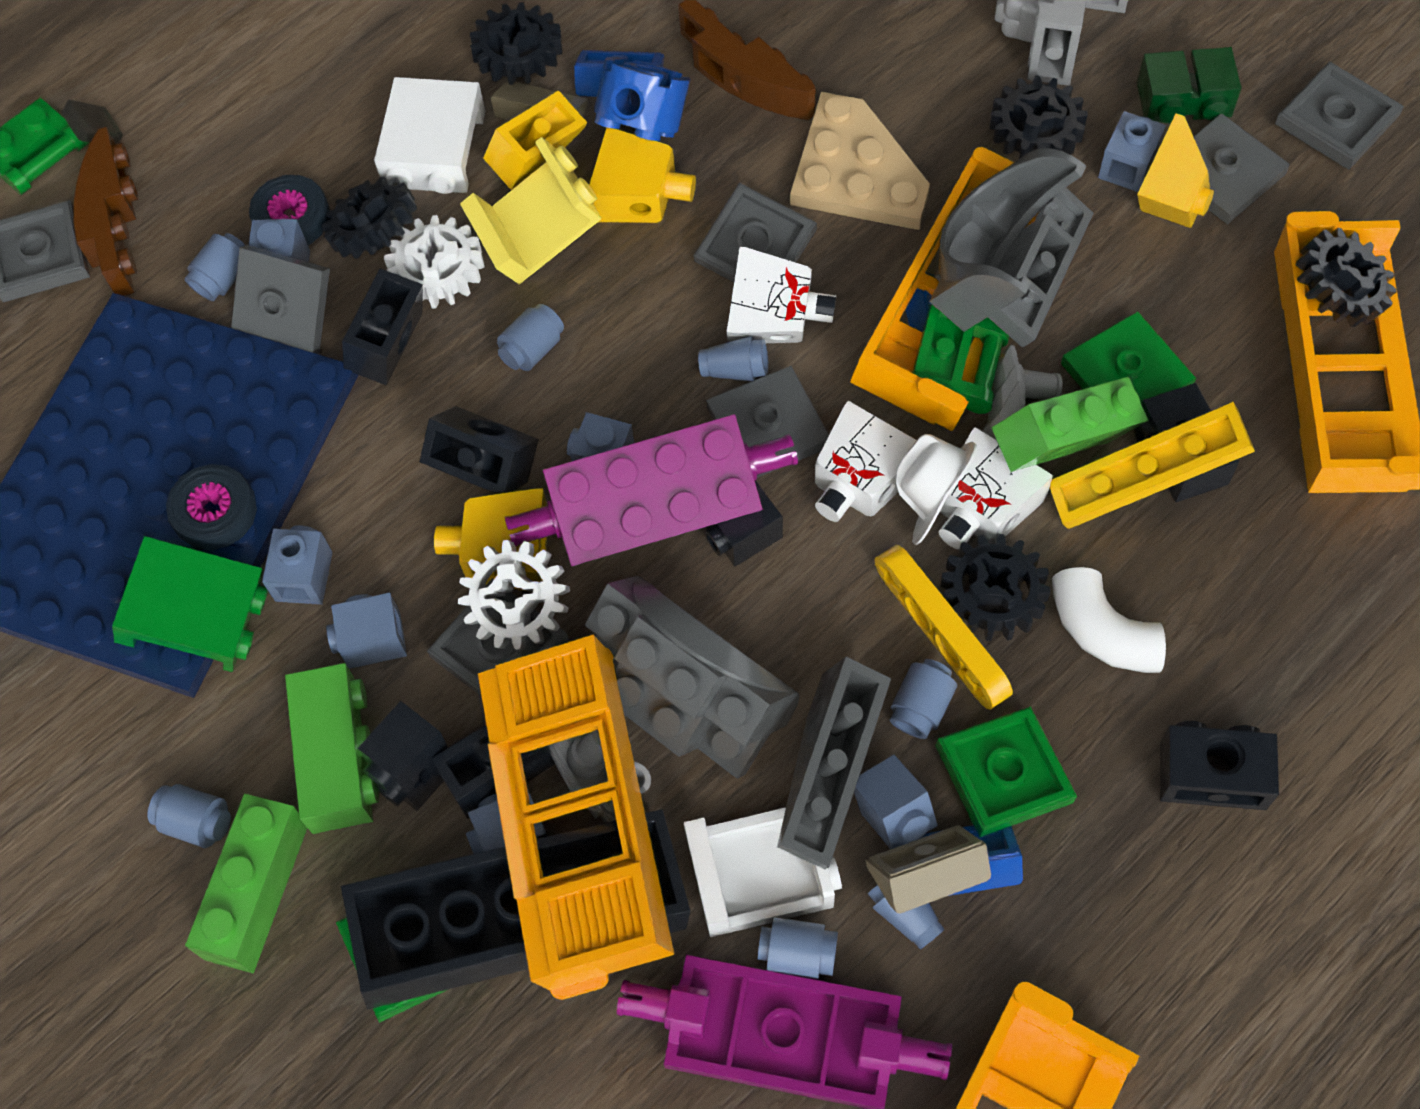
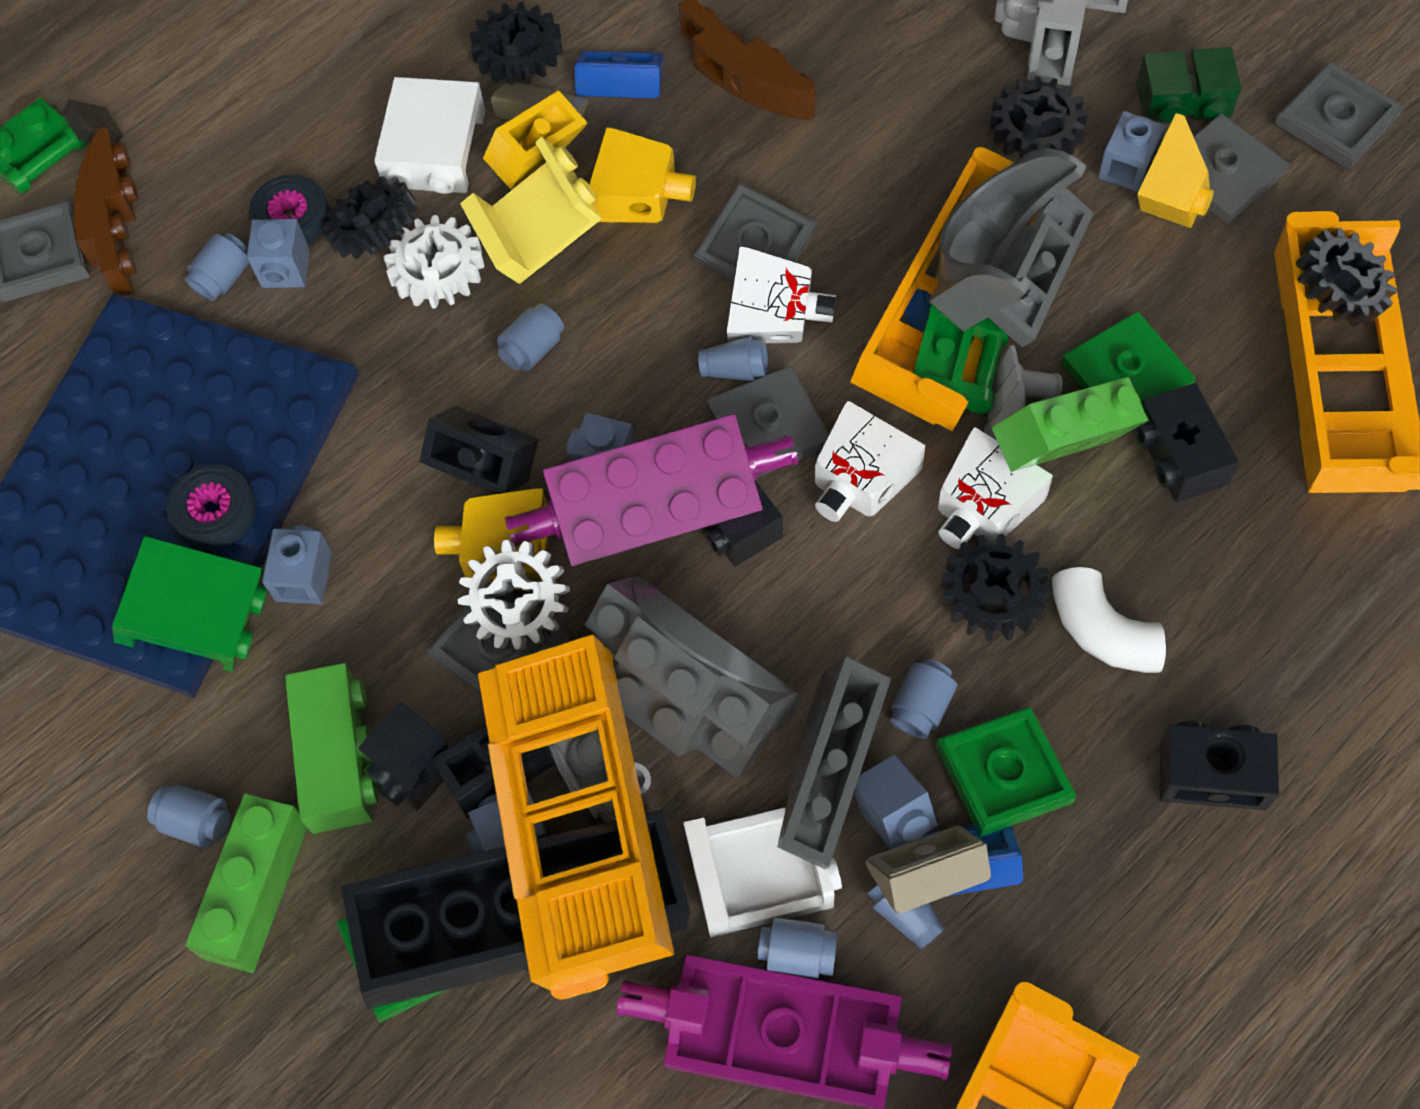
(280, 298): dark grey plate -> none
(366, 630): sand blue brick -> none
(382, 326): black brick -> none
(641, 98): blue brick -> none
(857, 167): tan plate -> none
(929, 475): white piece -> none
(943, 627): yellow beam -> none
(1151, 465): yellow plate -> none

